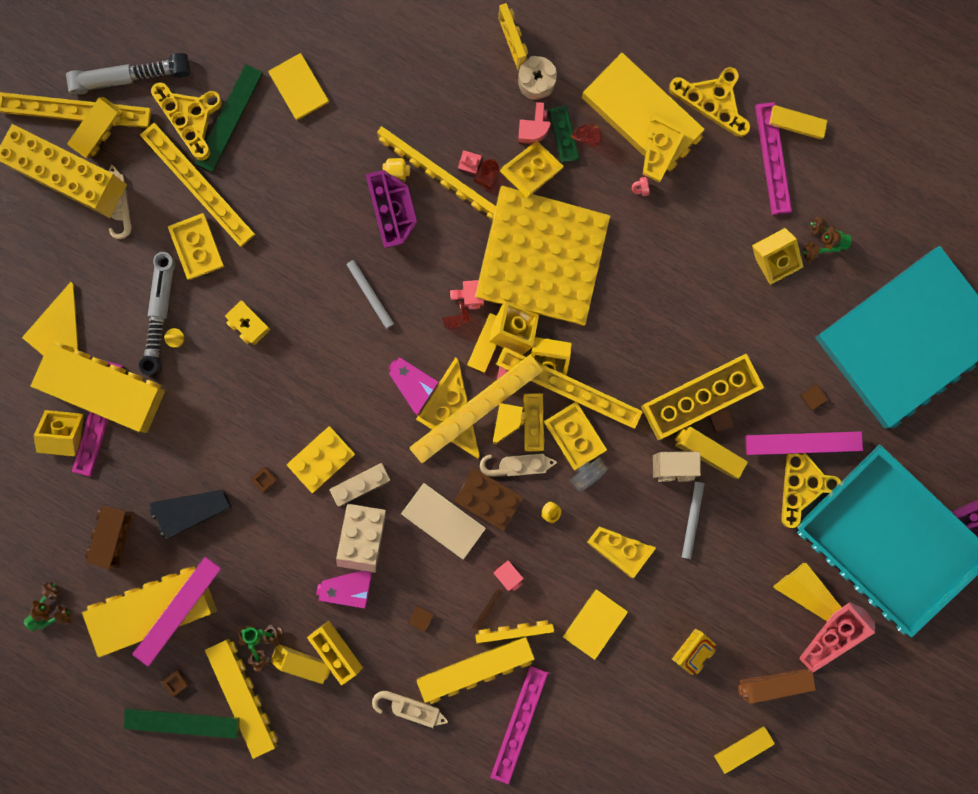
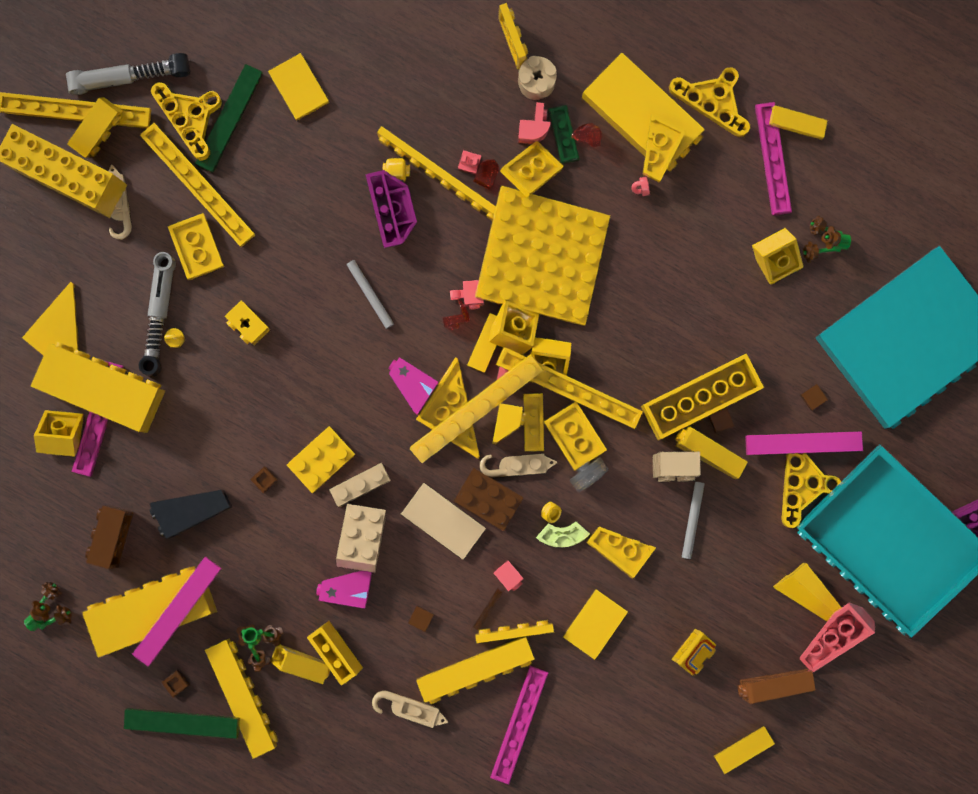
(564, 536): none -> yellowish green tile

